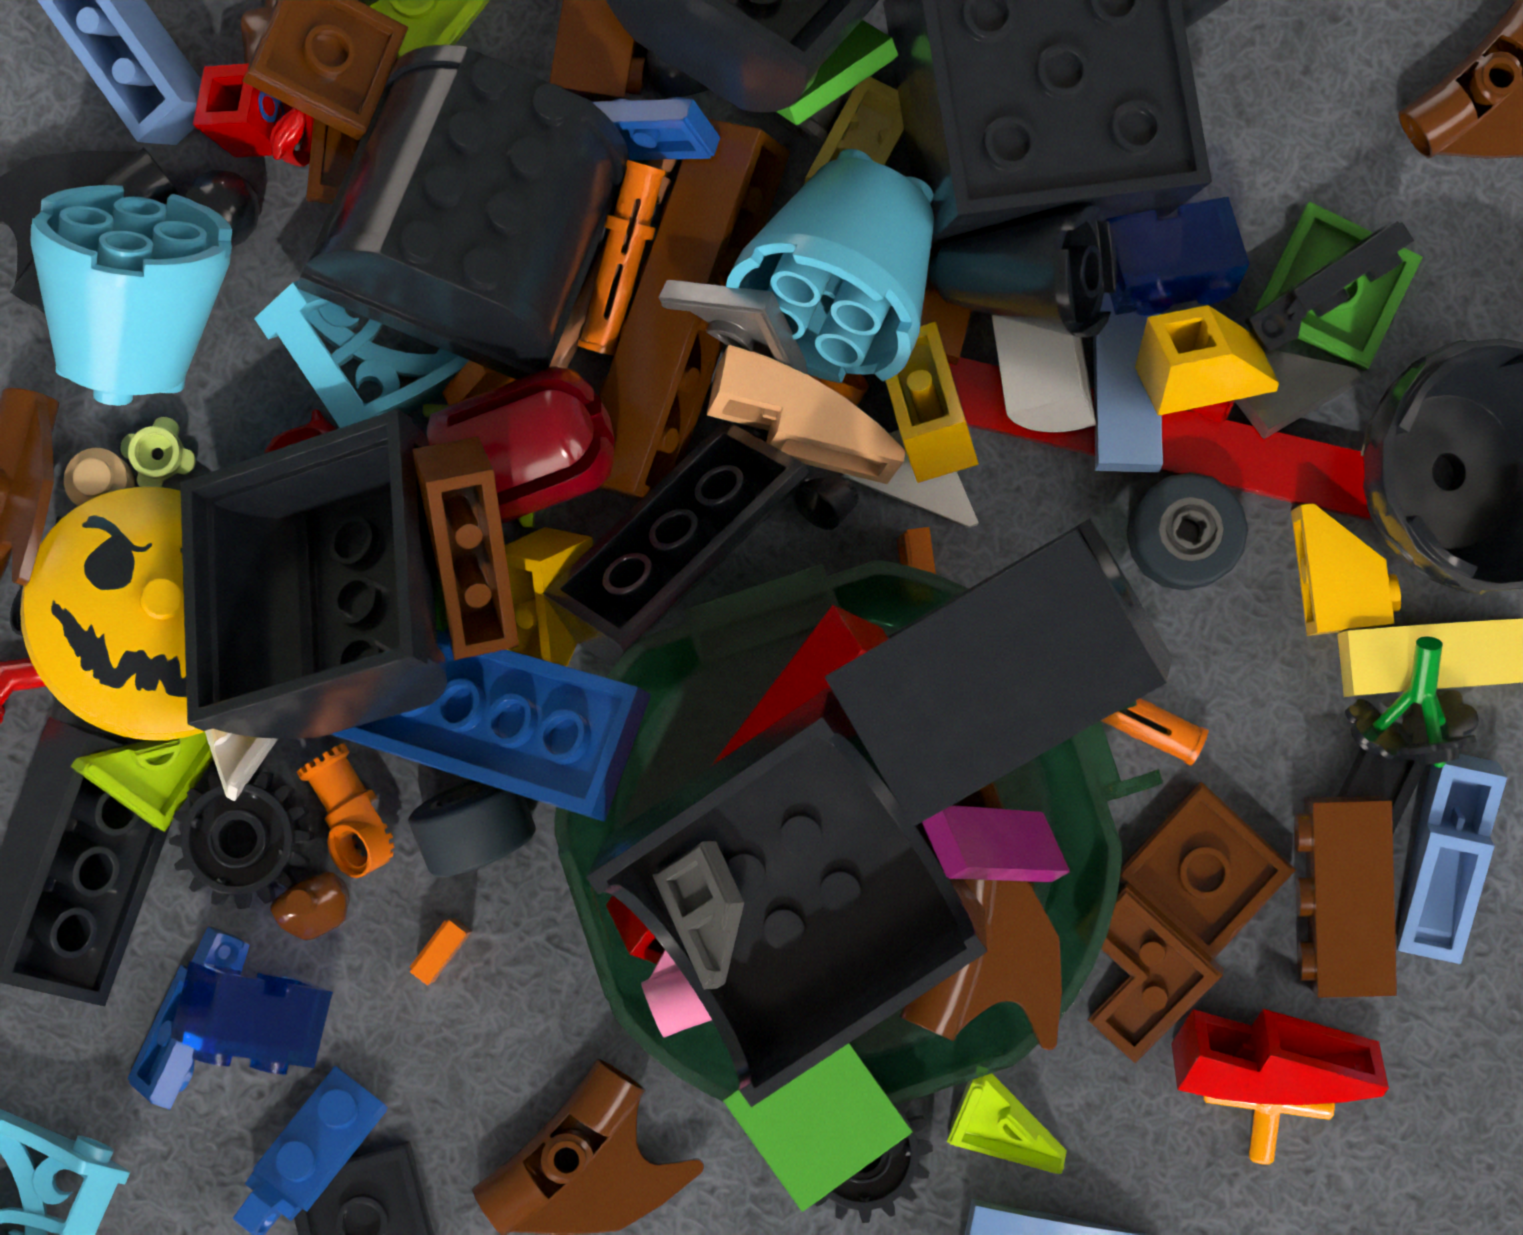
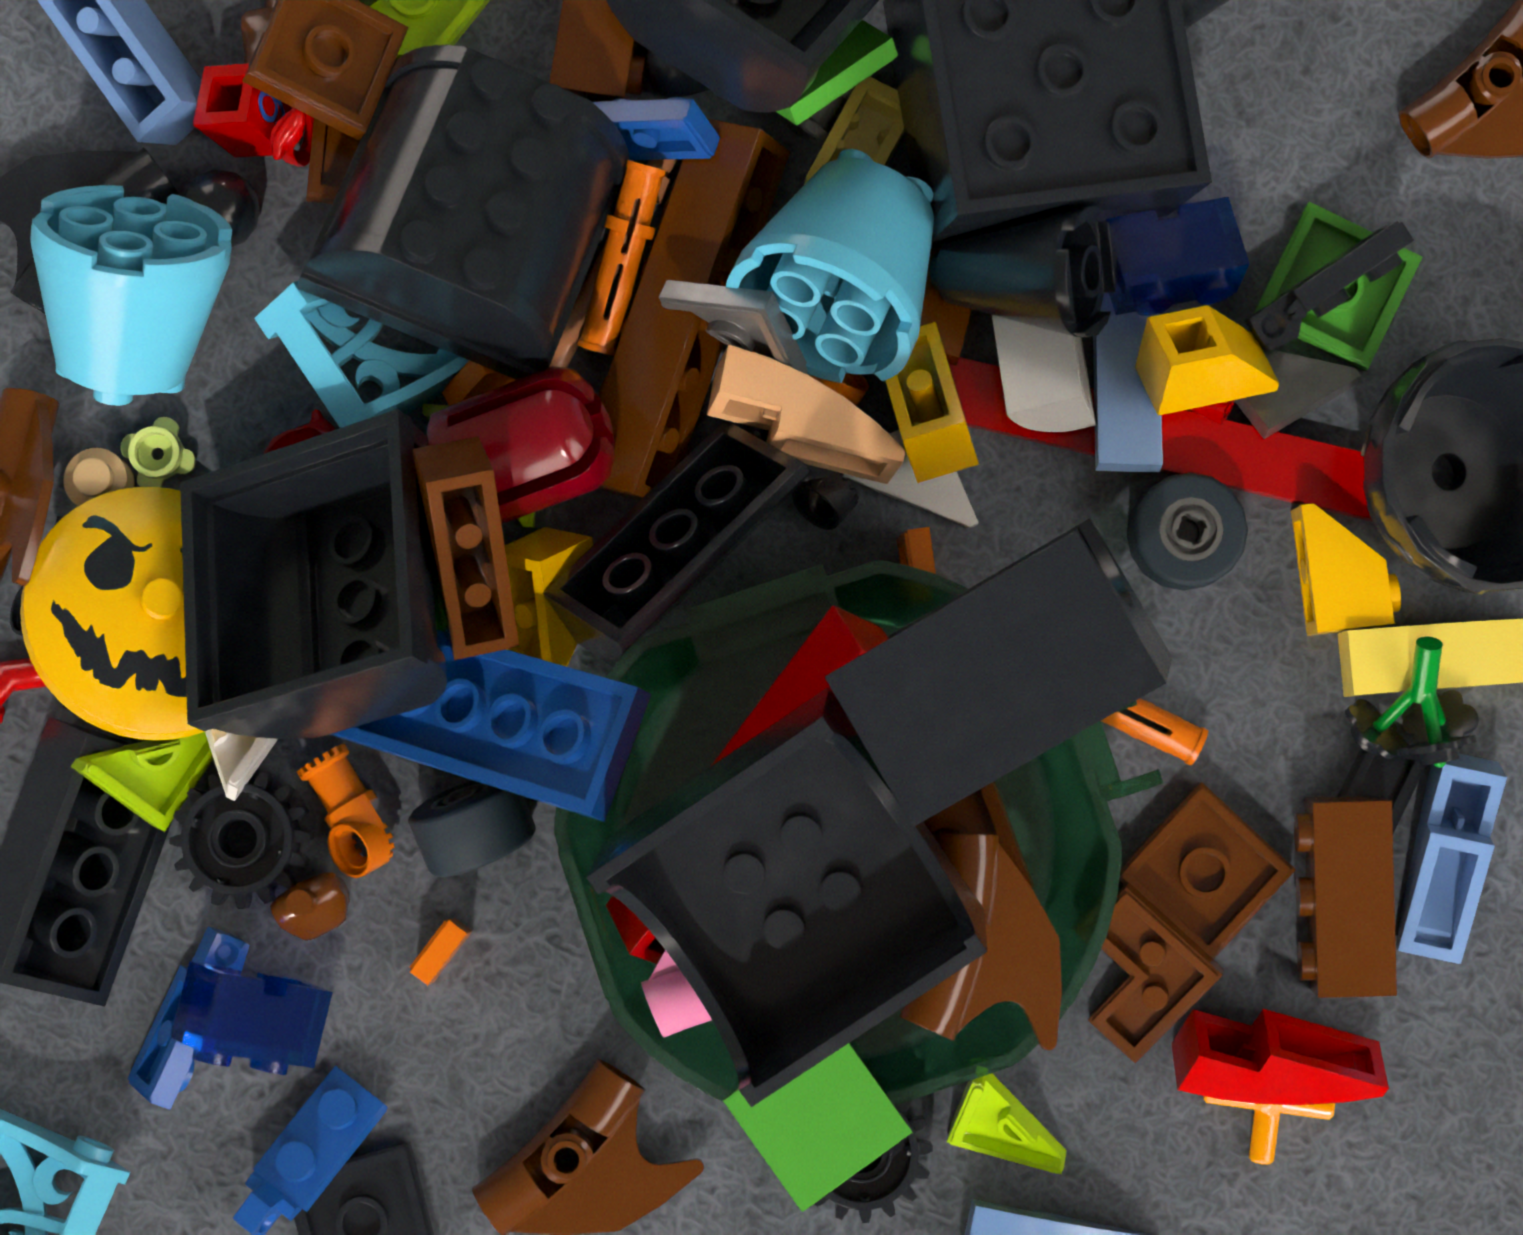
(703, 909): dark grey tile -> none
(995, 844): magenta tile -> none

